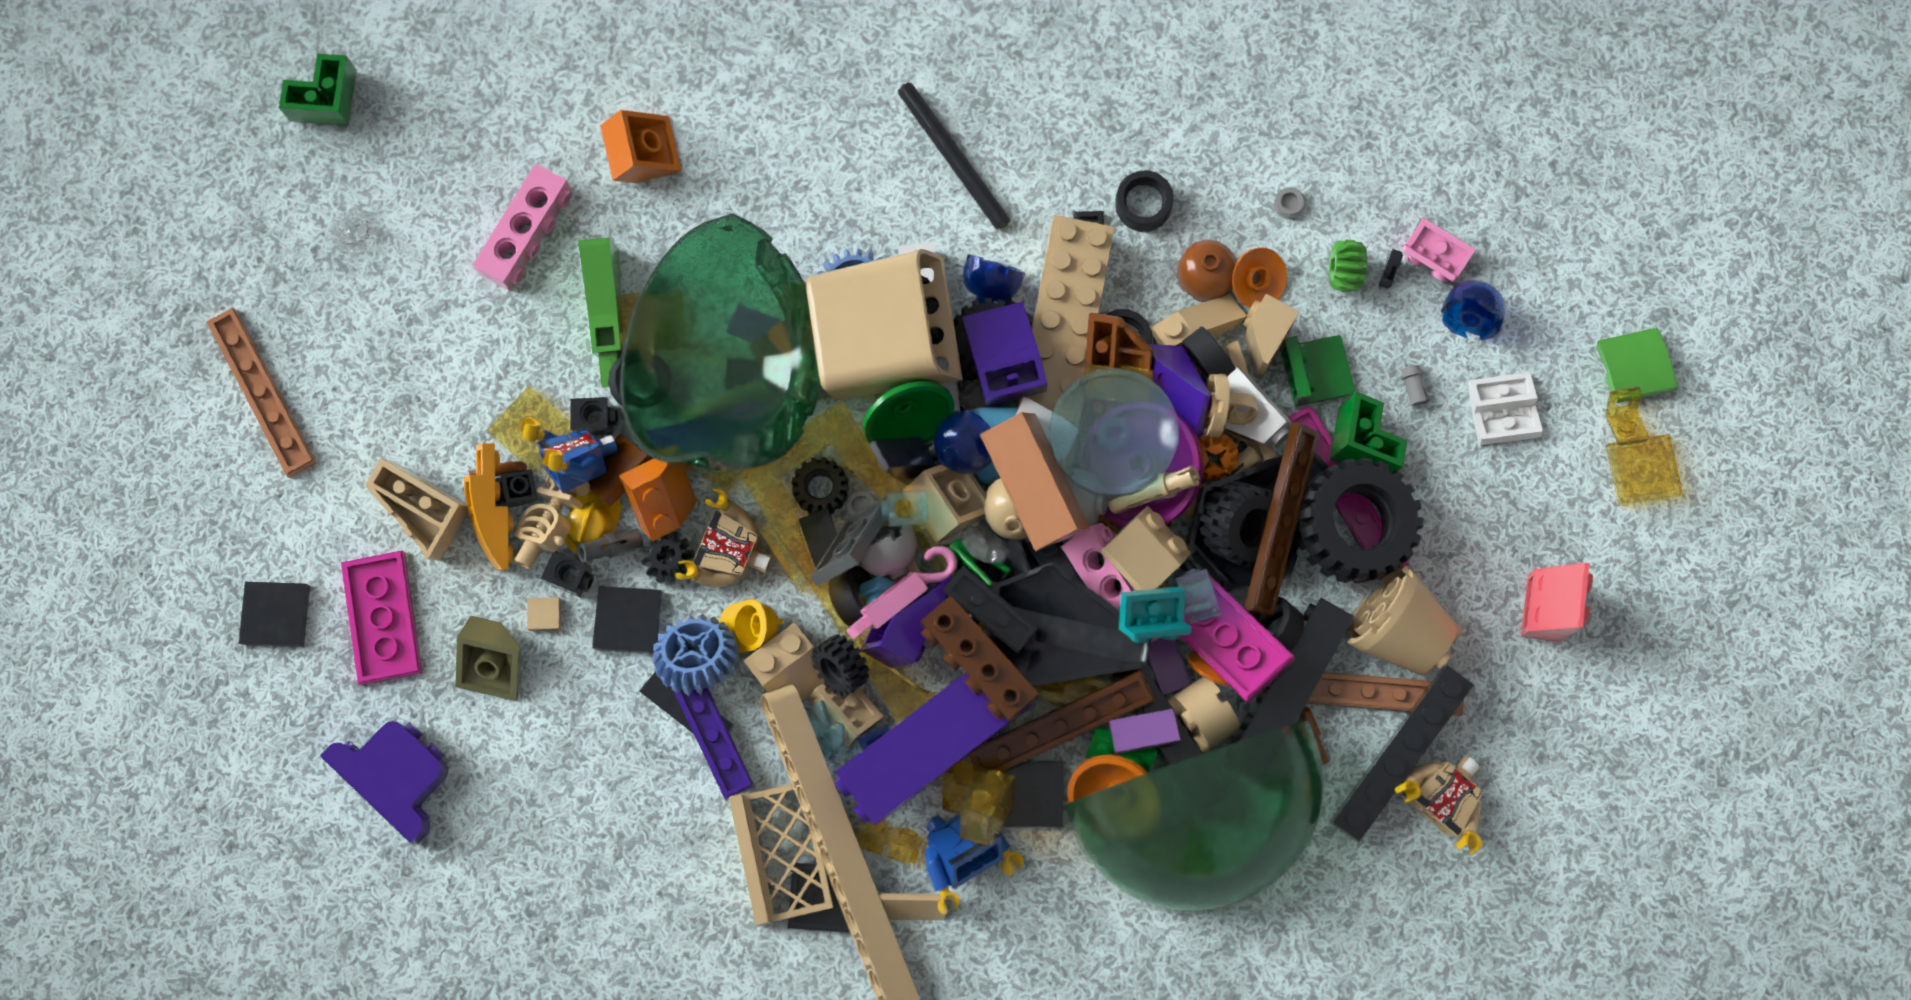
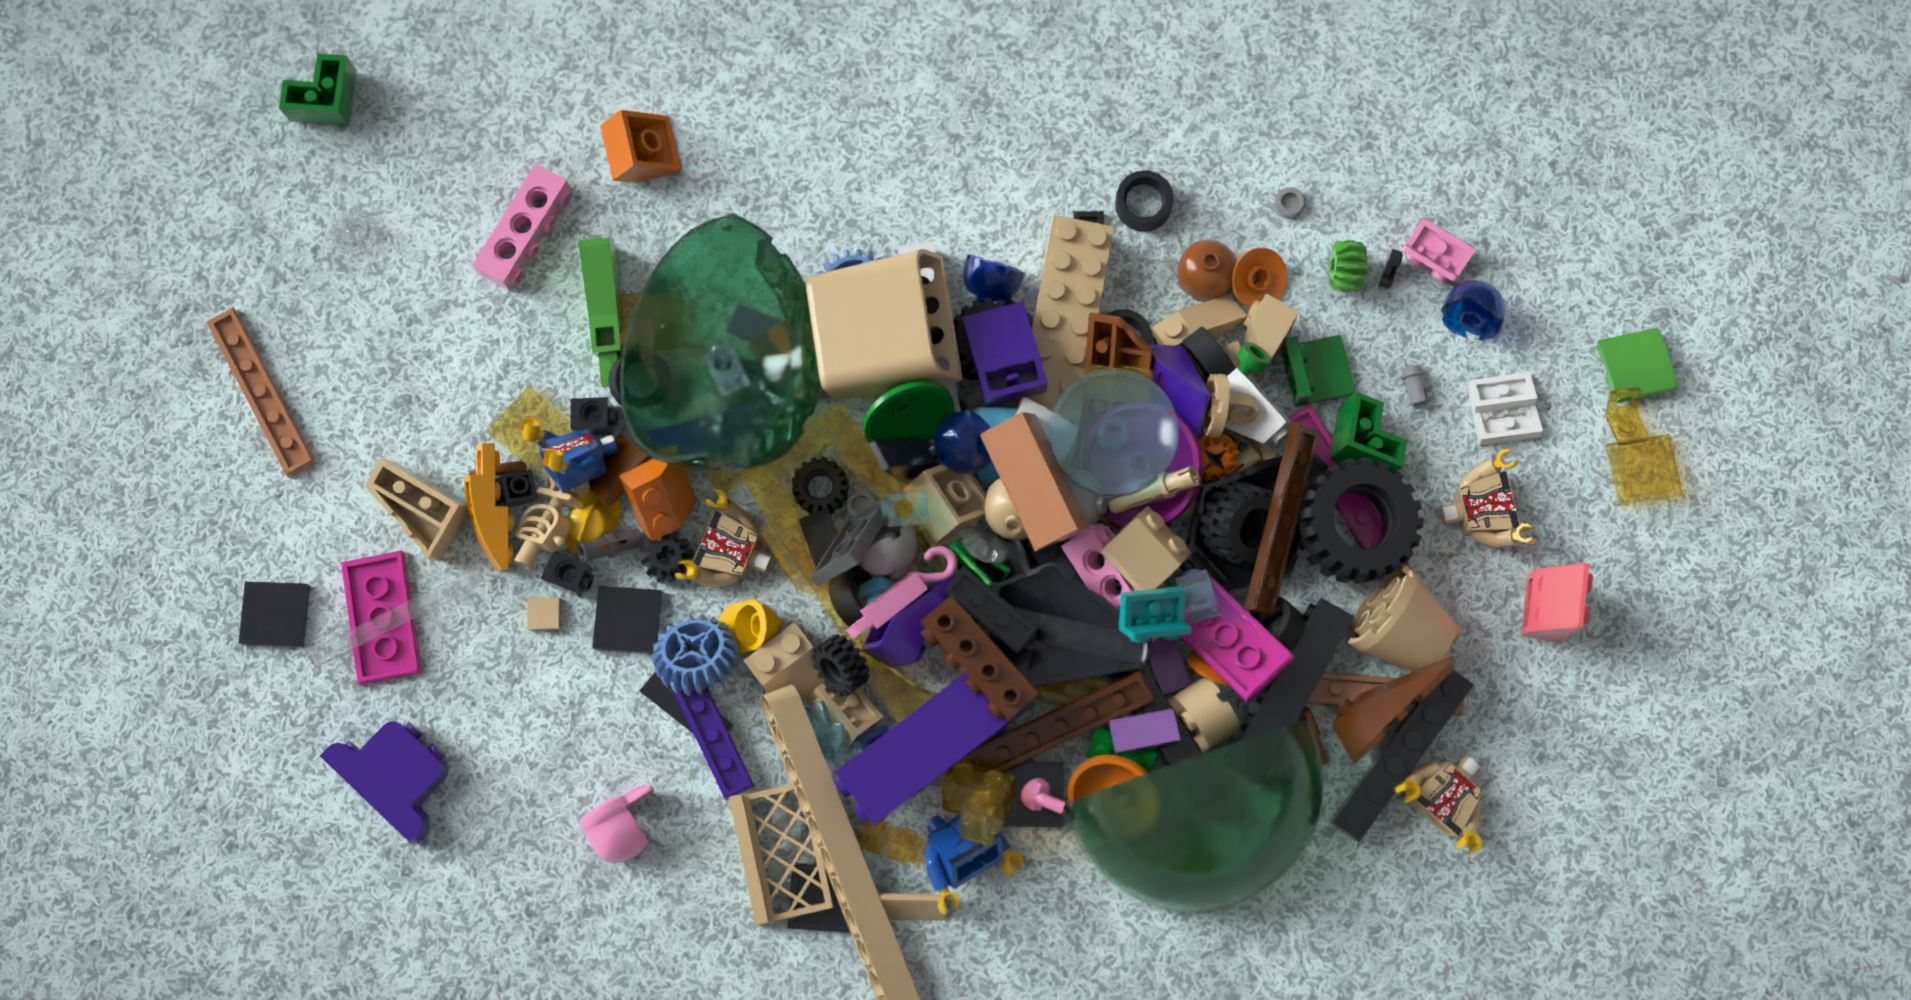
(396, 617): none -> clear axle
(487, 659): olive slope -> none
(613, 829): none -> bright pink piece
(729, 380): none -> clear light blue brick
(953, 156): black axle -> none
(1036, 795): none -> bright pink plate
(1252, 359): none -> green tile
(1367, 718): none -> reddish brown wedge
(1487, 506): none -> torso

